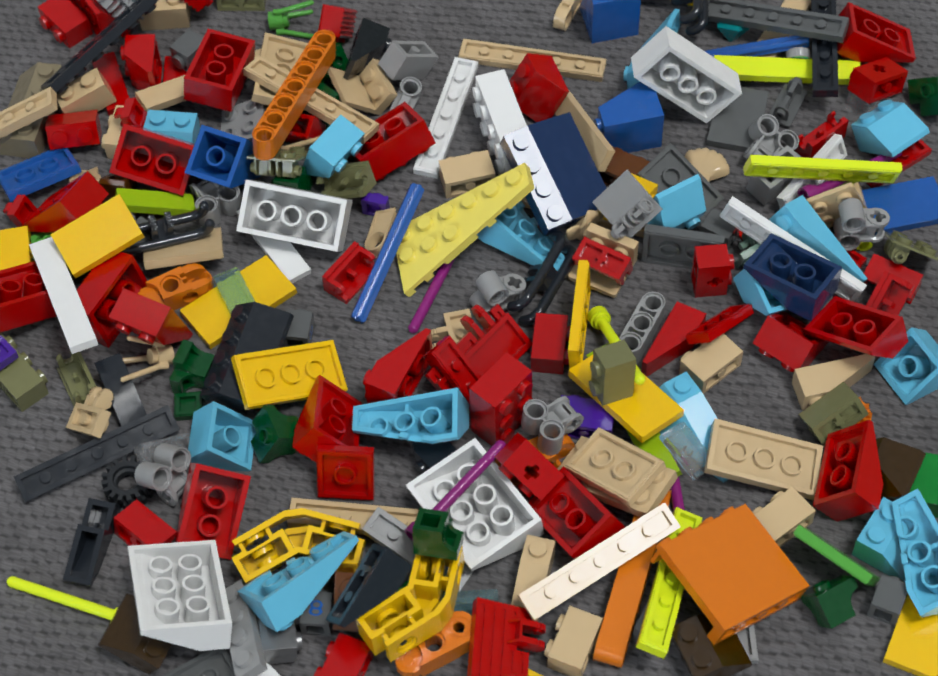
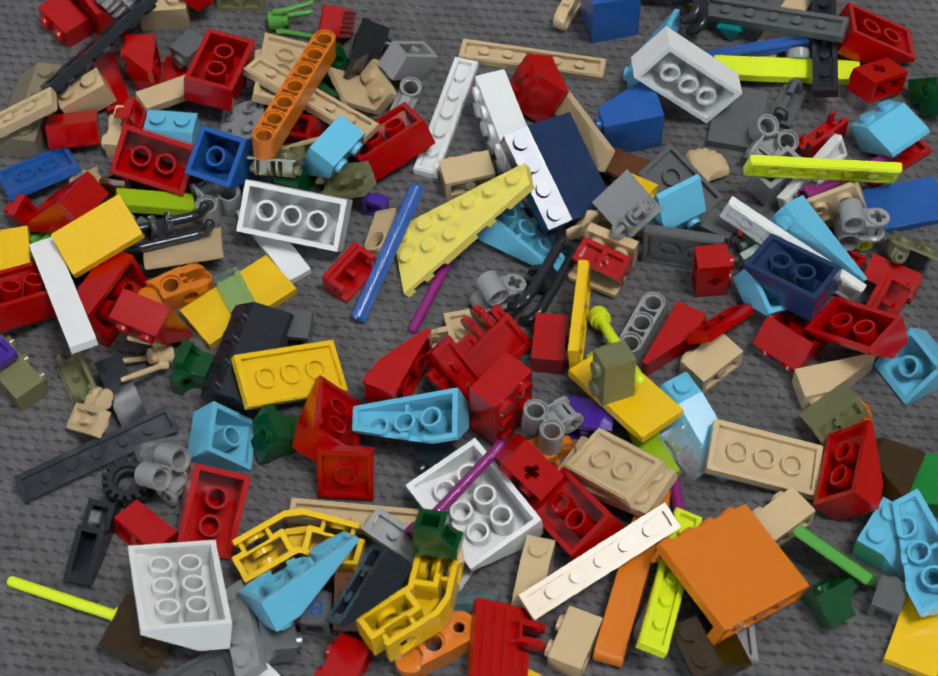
(186, 404): dark green tile -> none

